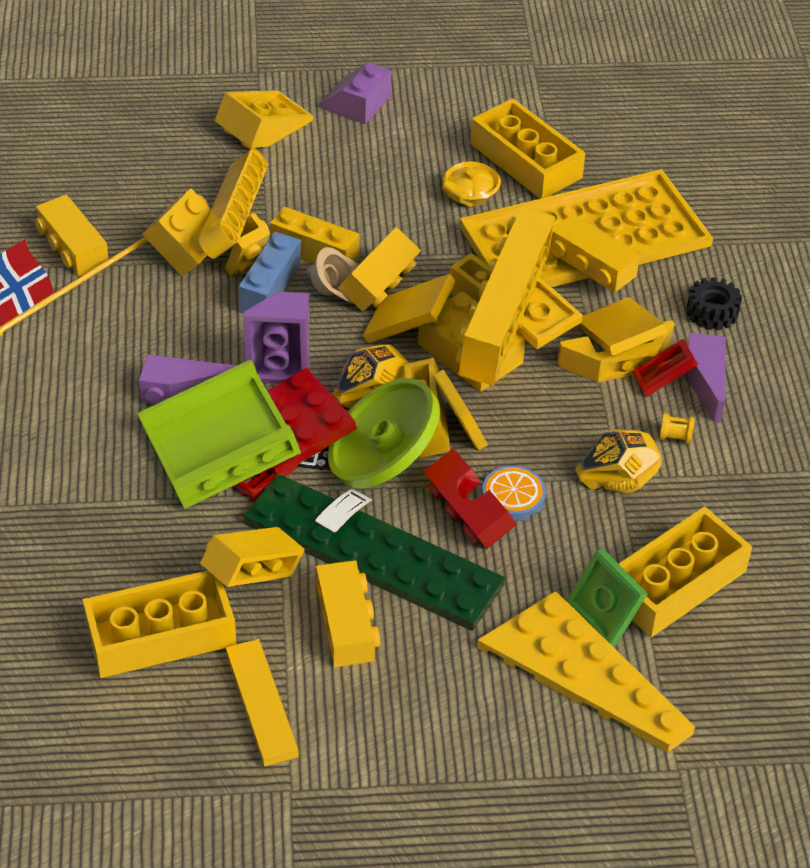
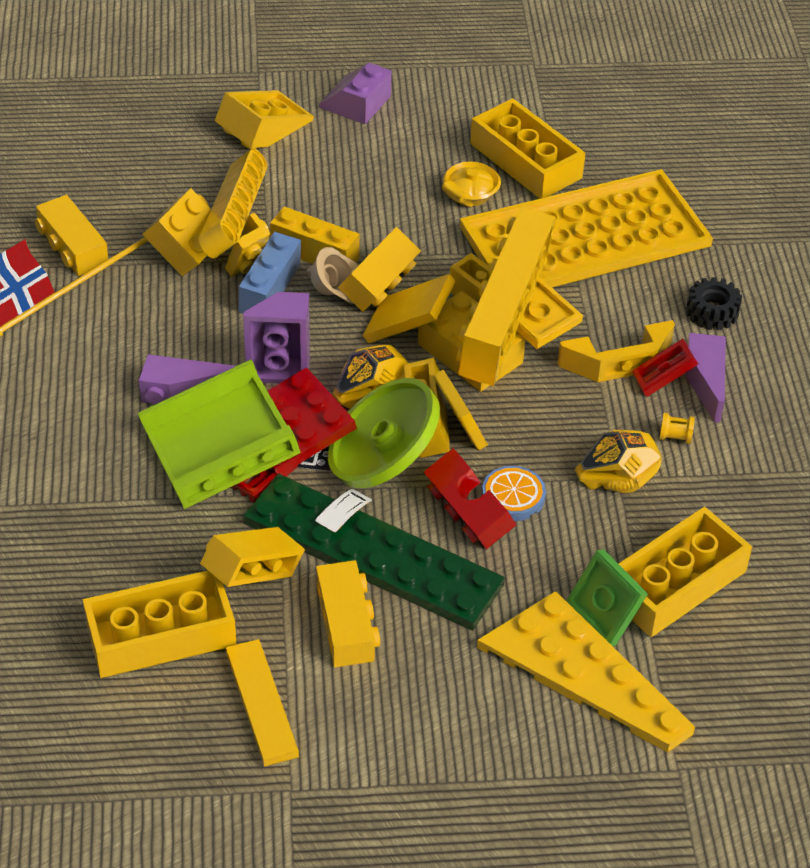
(594, 253): yellow brick -> none
(622, 326): yellow tile -> none

